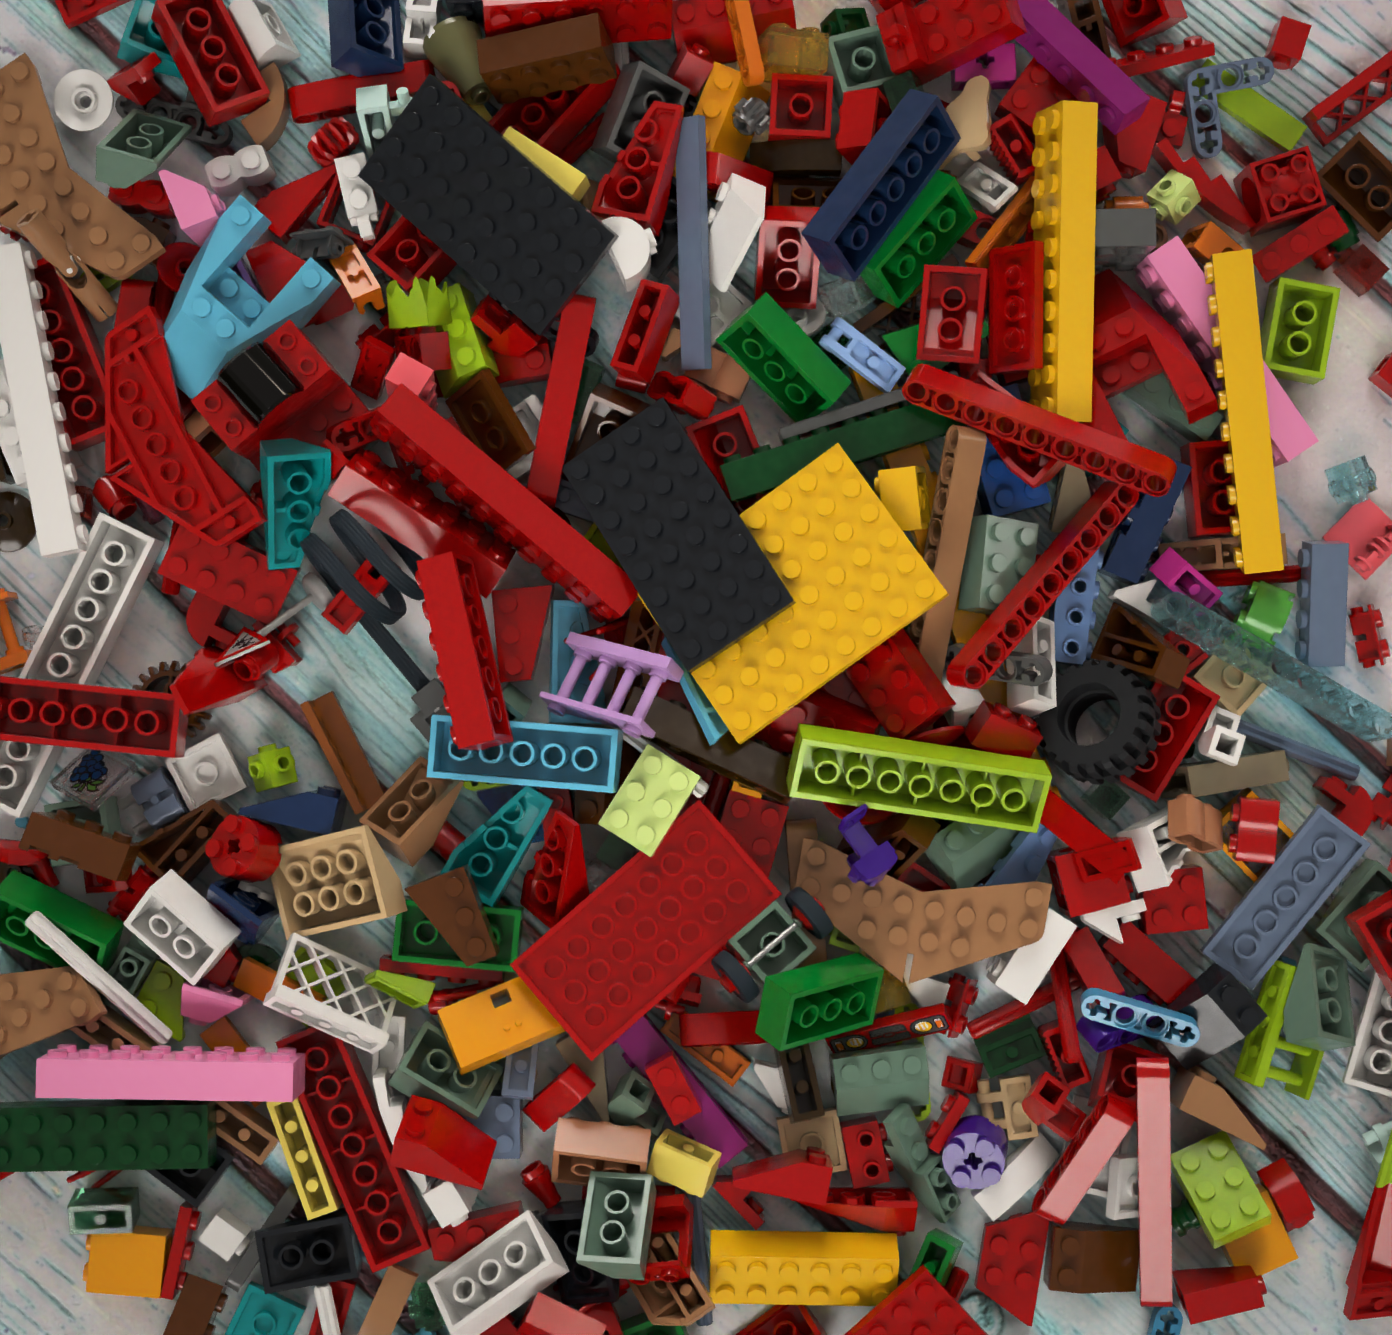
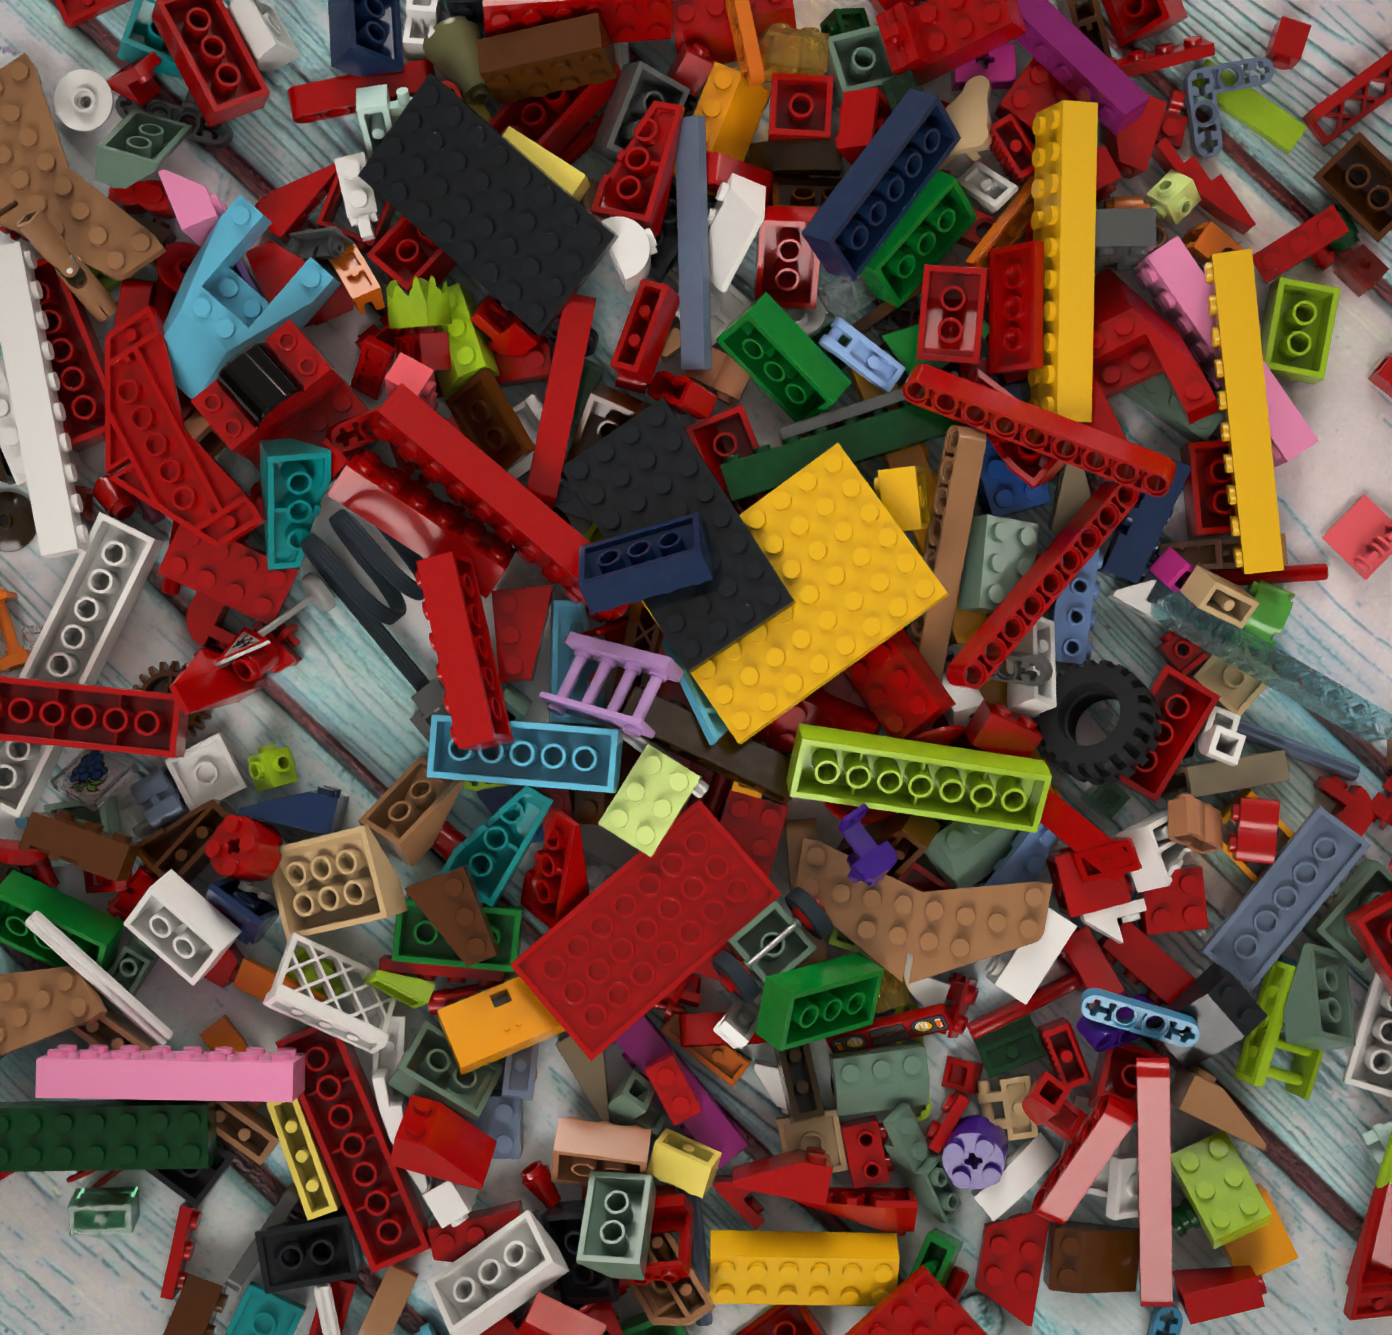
(128, 1262): light orange brick -> none
(163, 997): lime wing -> none
(210, 1002): bright pink slope -> none
(226, 1235): white brick -> none
(247, 167): white brick -> none
(259, 952): dark green tile -> none
(270, 120): medium nougat brick -> none
(333, 141): red gear -> none
(343, 611): red plate -> none
(343, 751): dark orange fence -> none
(424, 1308): clear green brick -> none
(559, 1096): red beam -> none
(615, 851): clear green brick -> none
(644, 563): none -> dark blue slope
(738, 1023): none -> white slope
(751, 116): dark grey gear -> none
(1065, 1010): red axle -> none
(1139, 648): reddish brown wedge -> none
(1219, 597): none -> tan brick
(1280, 190): red brick -> none
(1287, 1194): red brick -> none
(1322, 603): sand blue brick -> none
(1351, 481): clear light blue brick -> none
(1369, 624): red hinge -> none

